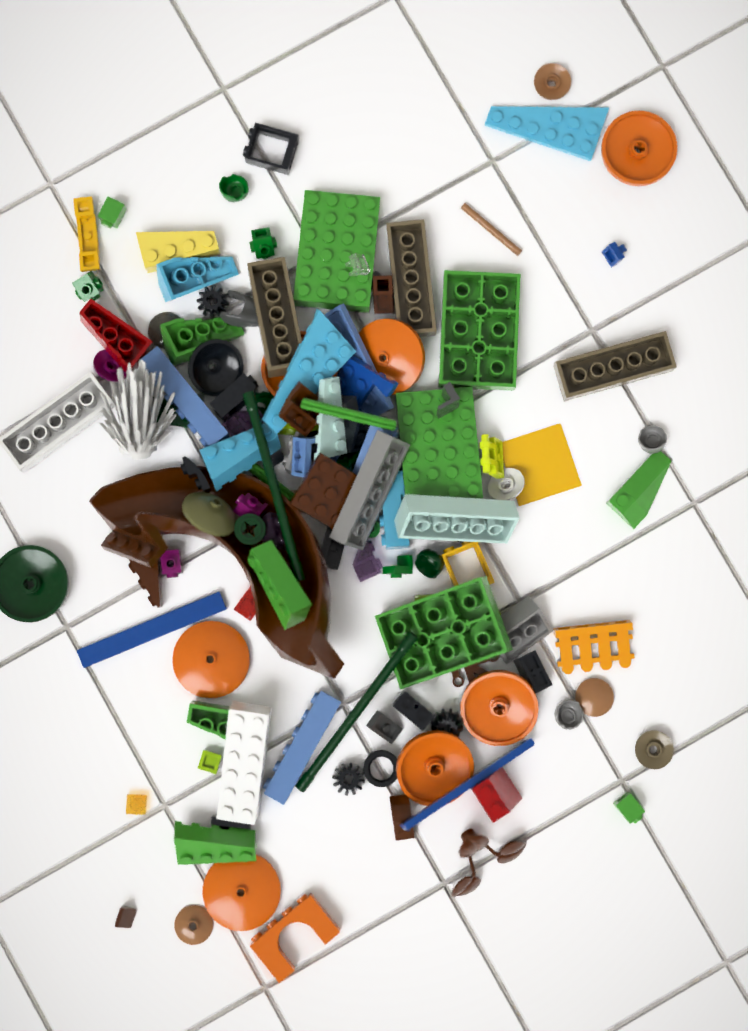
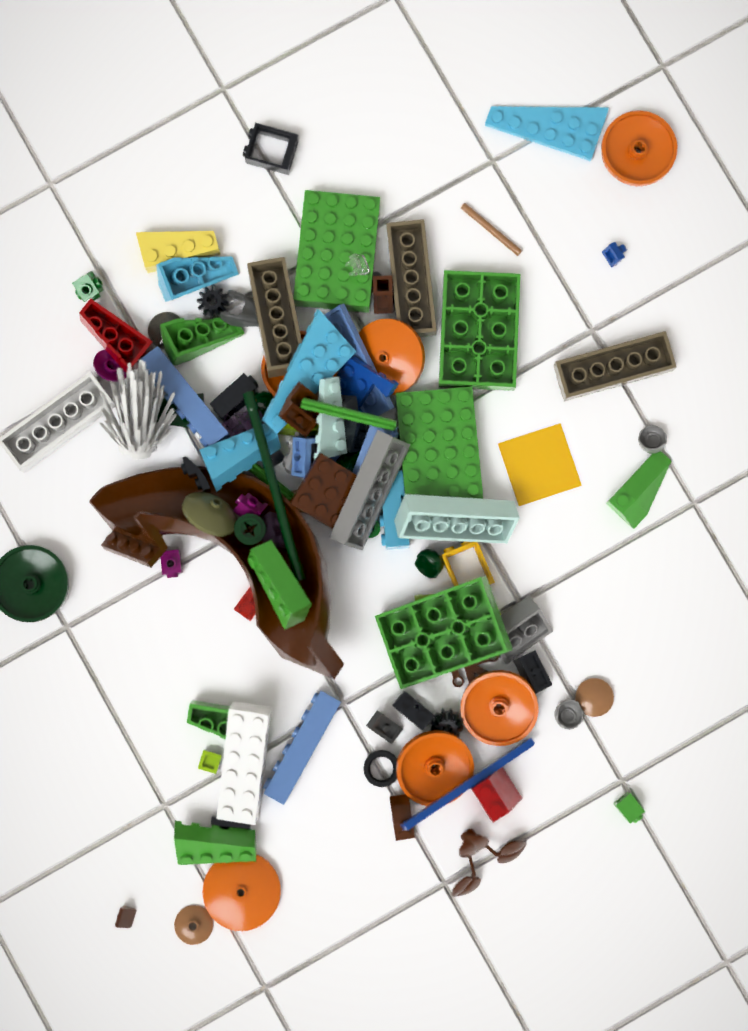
(87, 234): yellow slope -> none
(112, 213): bright green brick -> none
(136, 804): clear yellow plate -> none
(149, 579): reddish brown slope -> none
(151, 629): blue tile -> none
(226, 369): black dish -> none
(229, 664): orange dish -> none
(233, 188): green hair -> none
(262, 243): green brick -> none
(267, 944): orange arch -> none
(331, 550): black hinge -> none
(354, 781): black gear -> none
(365, 563): clear purple slope -> none
(403, 567): green bracket -> none
(404, 647): dark green piece -> none
(451, 398): dark grey panel -> none
(492, 456): neon yellow plate -> none
(499, 488): white dish -> none
(552, 73): medium nougat dish -> none
(584, 642): light orange fence -> none
(663, 753): dark tan dish -> none

